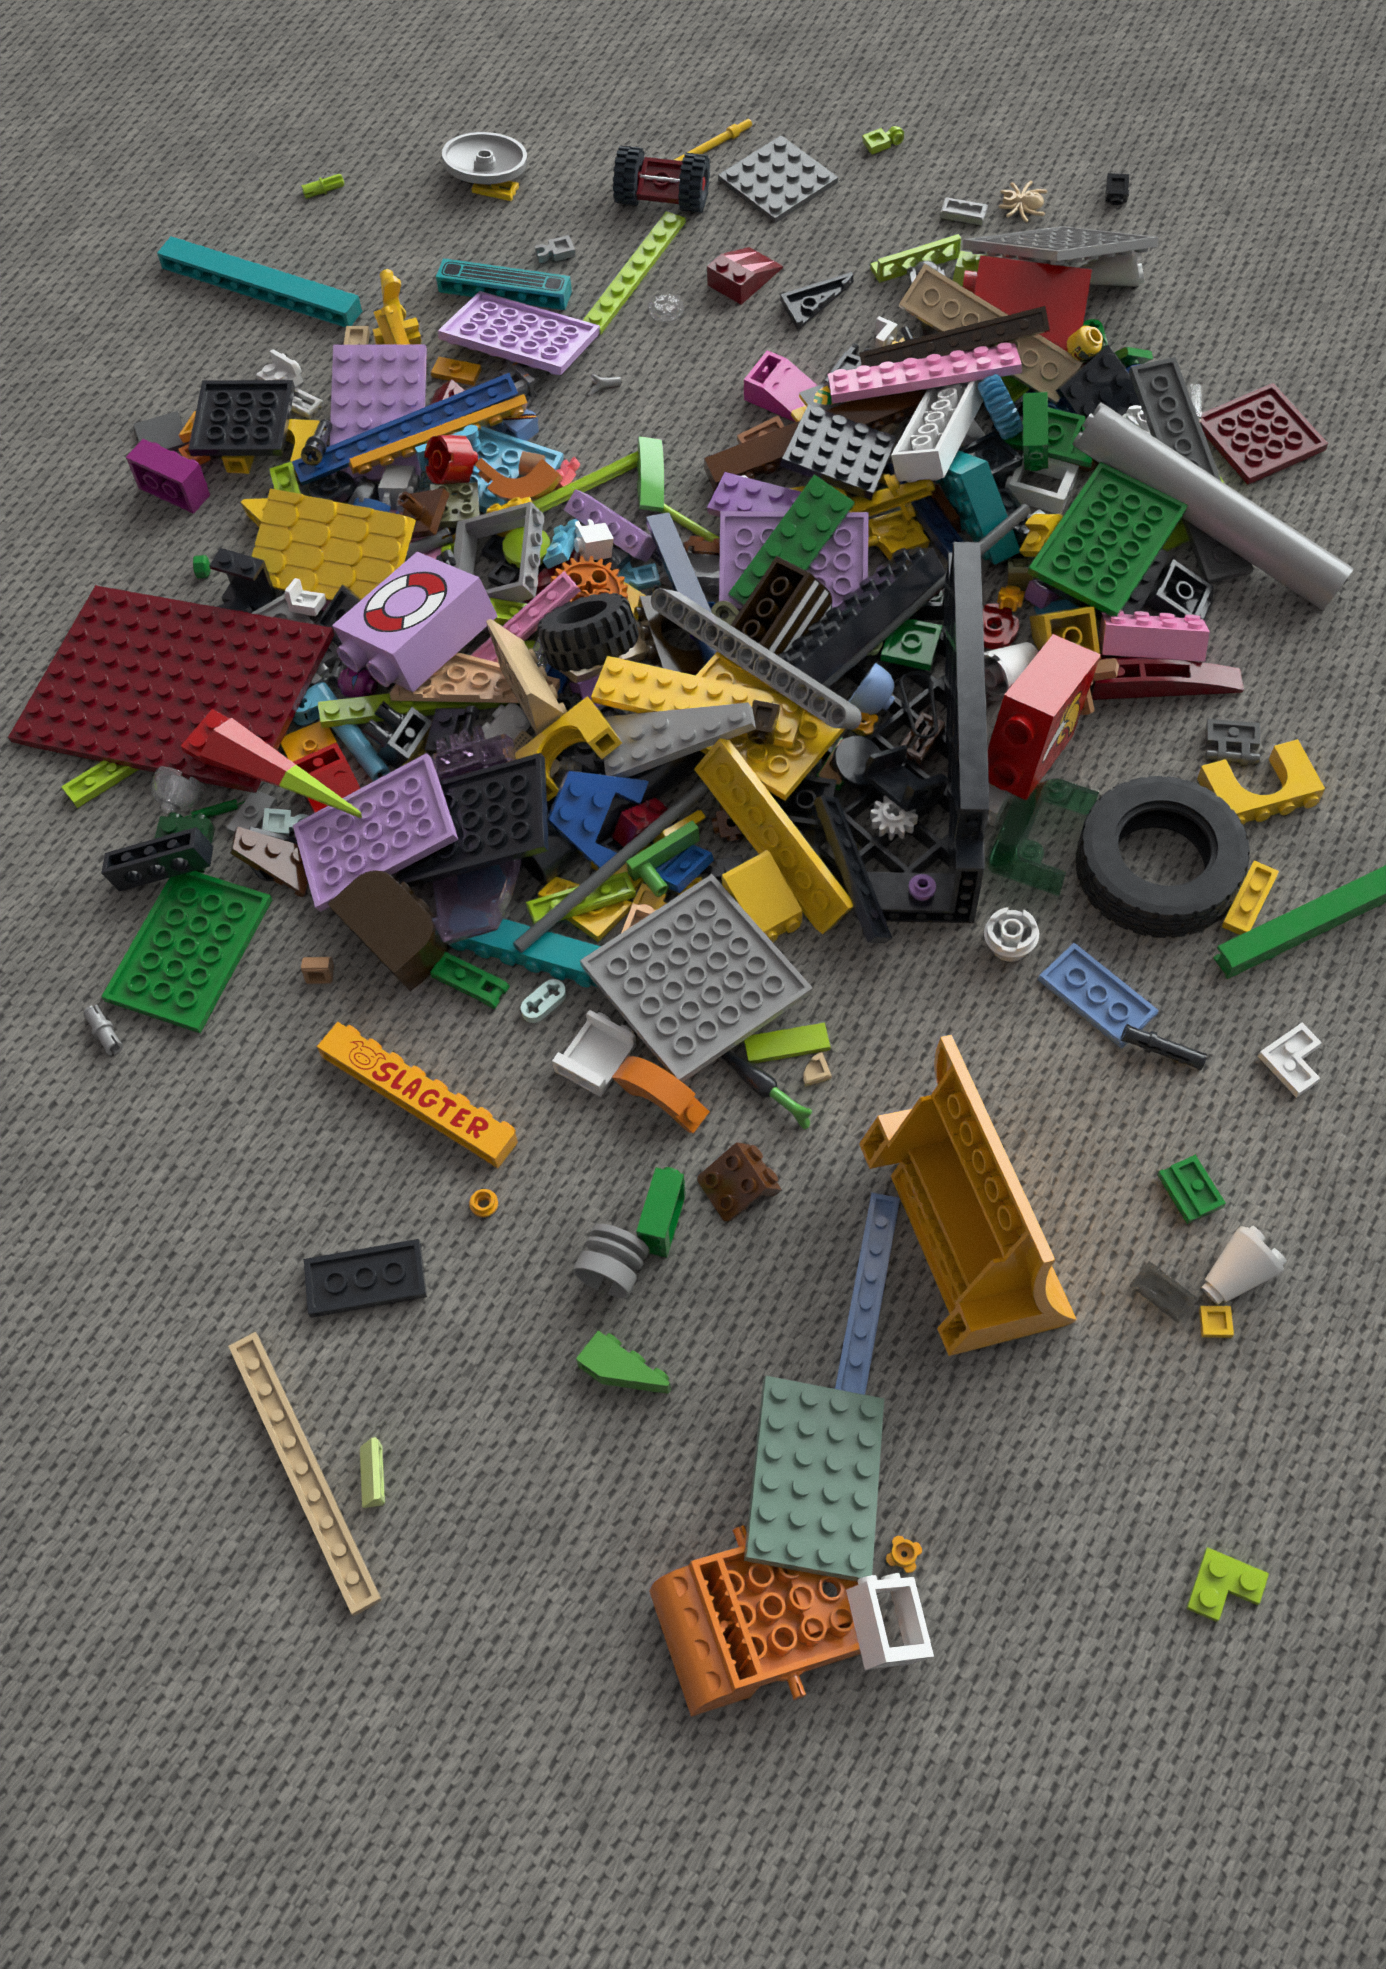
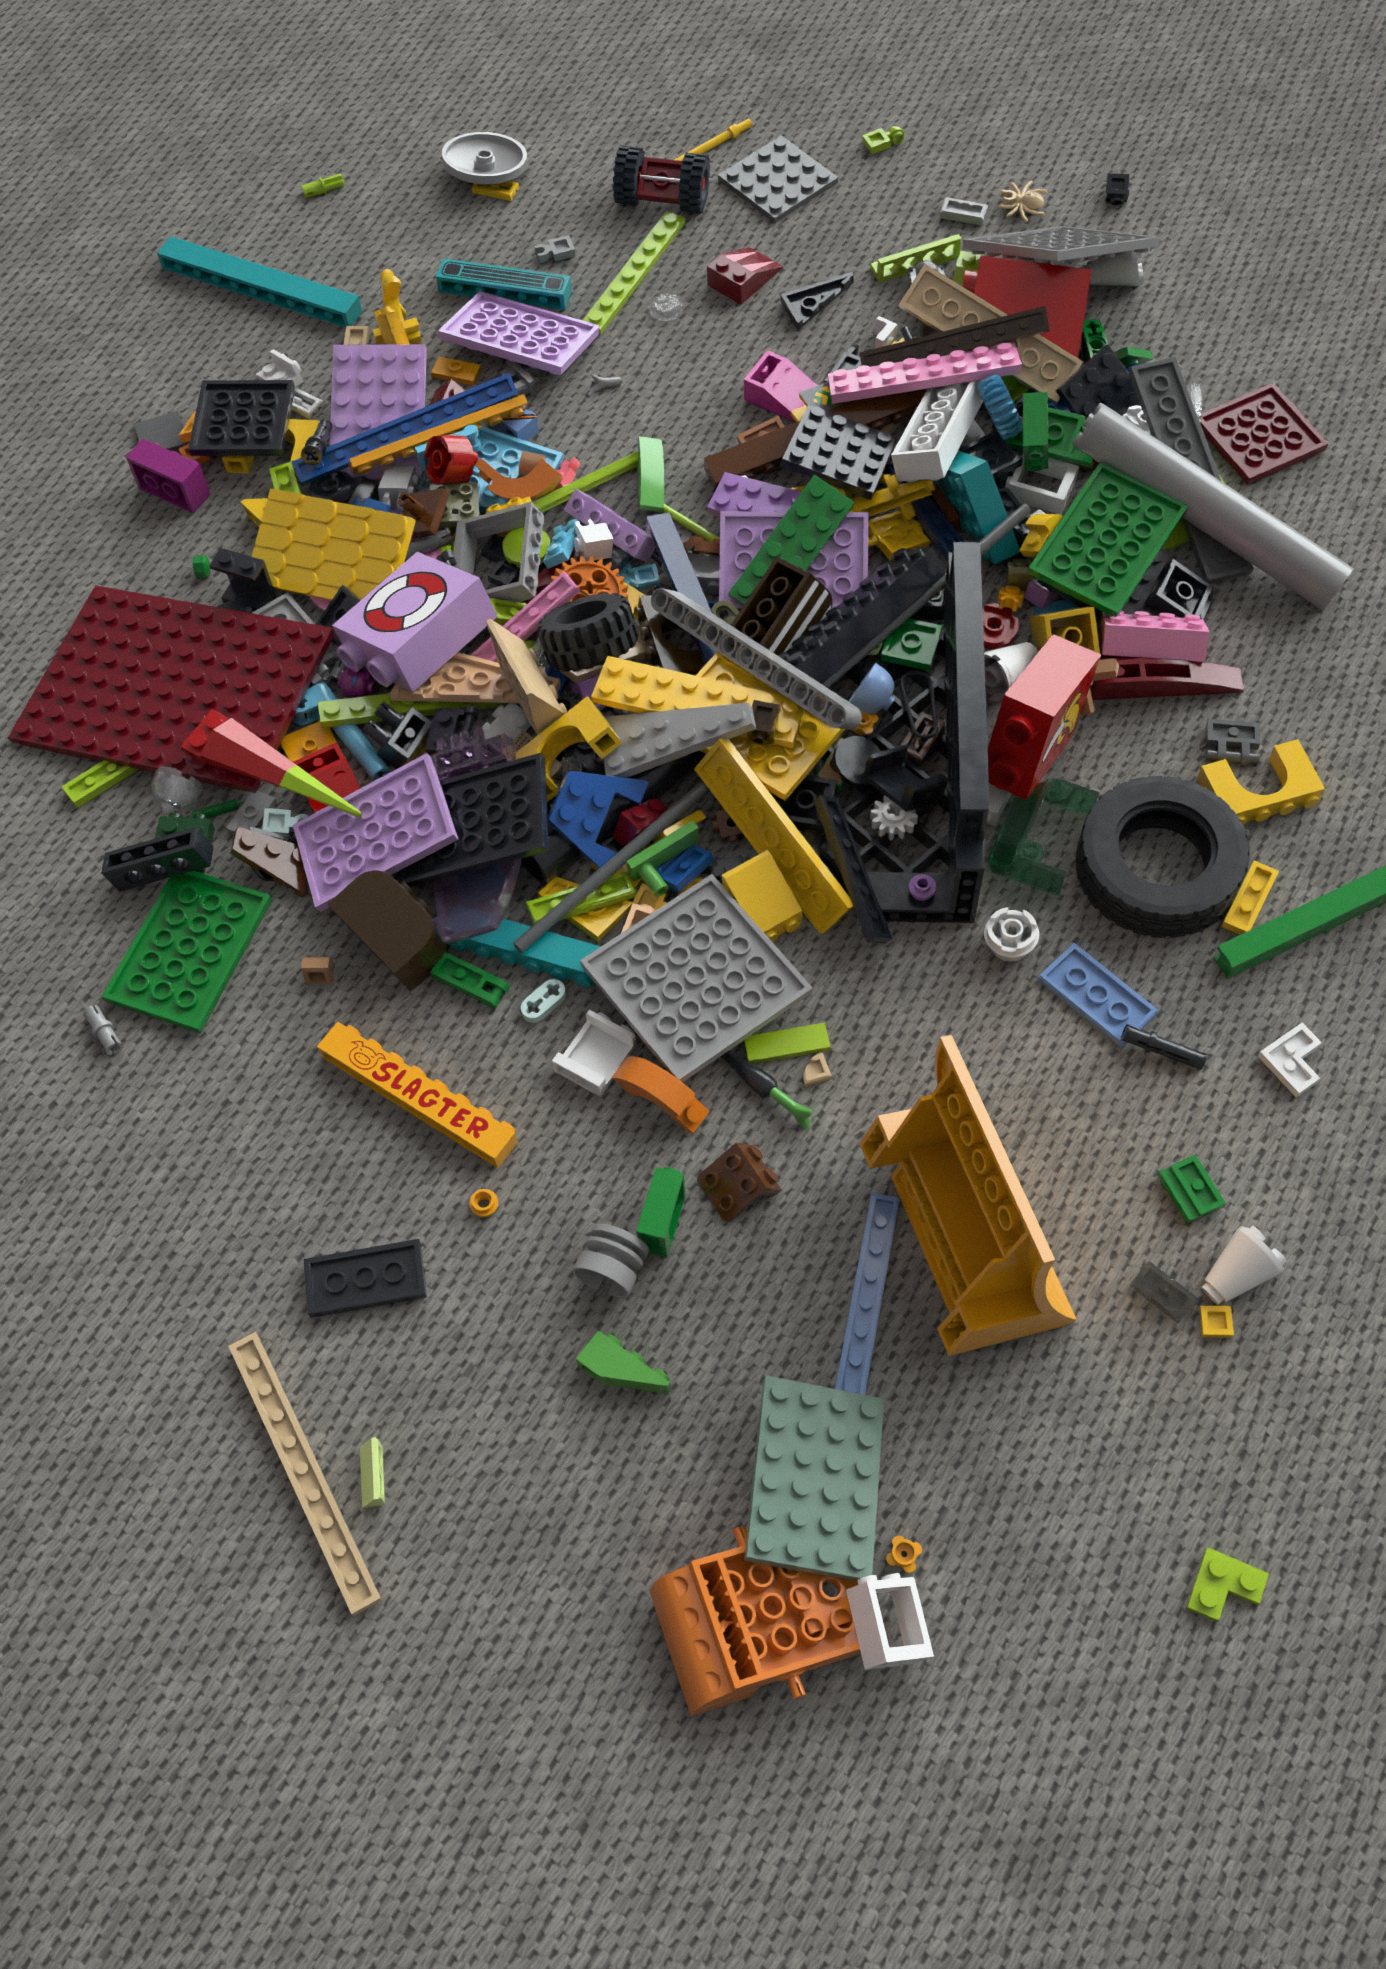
(303, 601): white bracket -> none
(1084, 343): yellow head -> none

